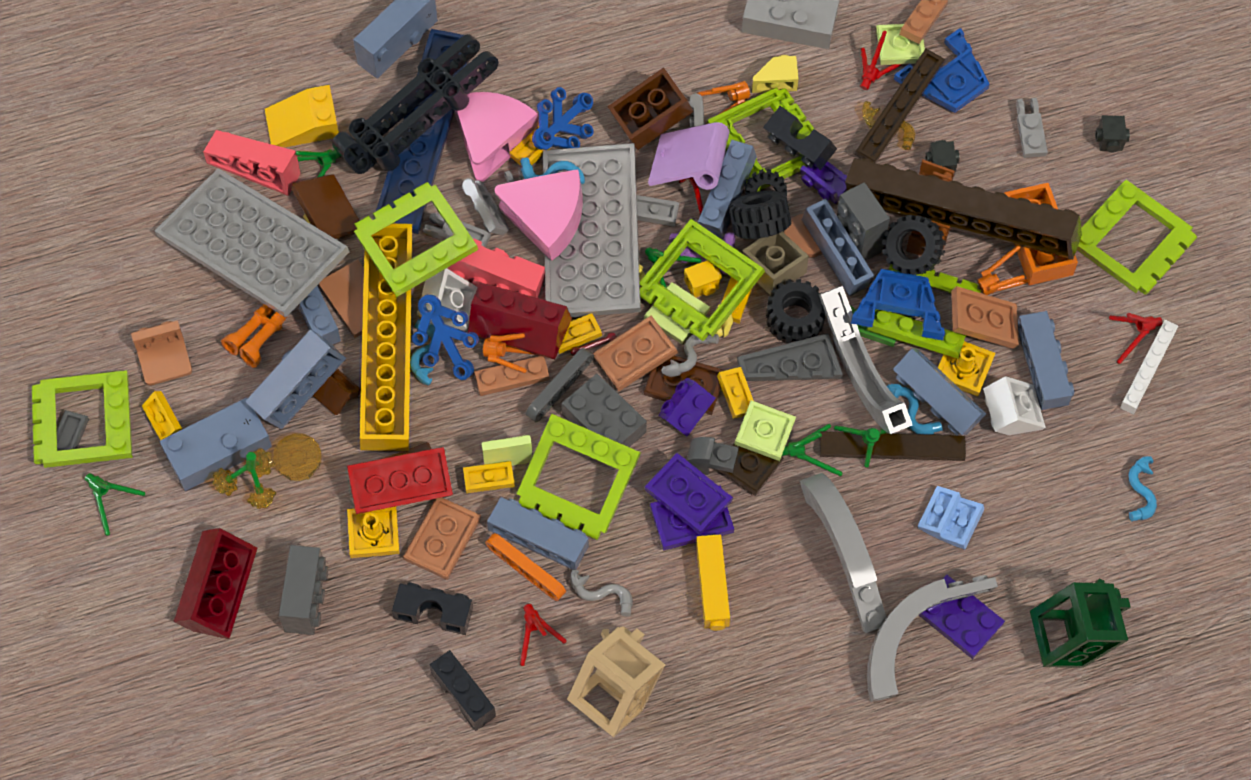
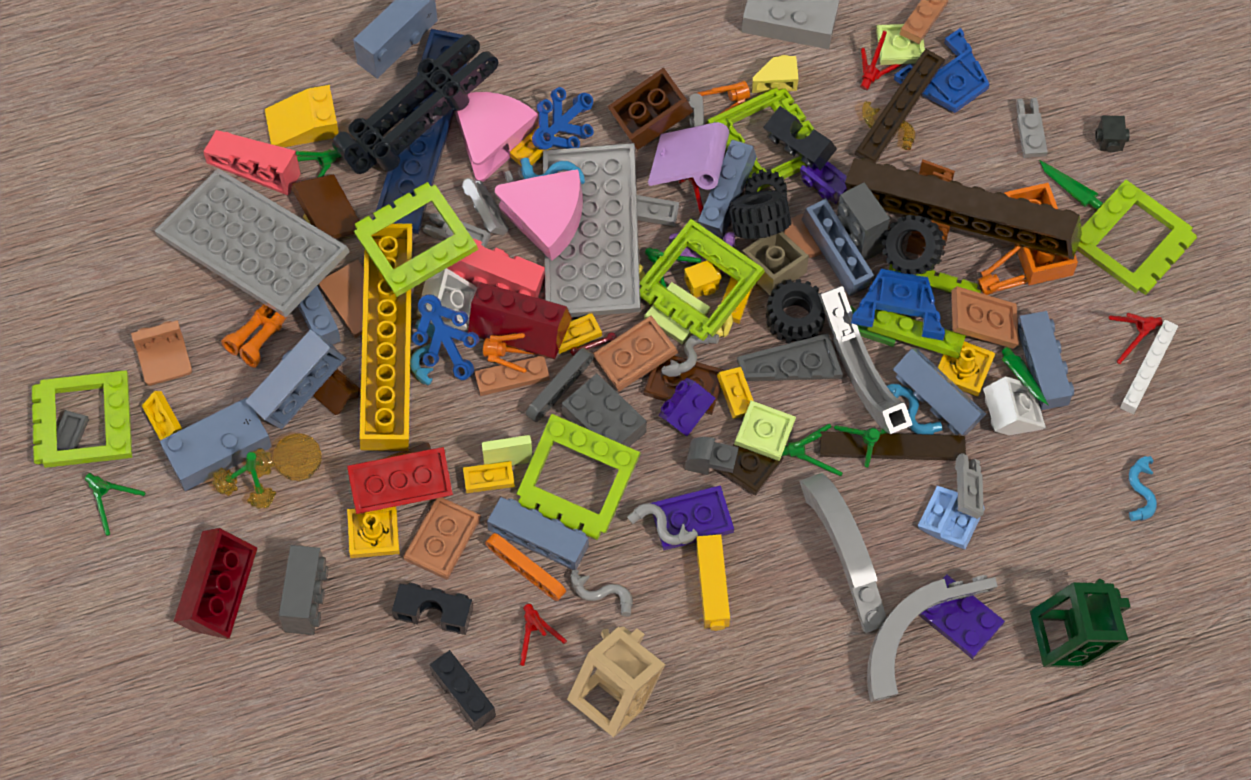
(645, 509): none -> light grey animal
(688, 493): dark purple plate -> none
(943, 154): pearl dark grey brick -> none
(969, 486): none -> light grey hinge
(1019, 368): none -> green bar
(1074, 188): none -> green bar

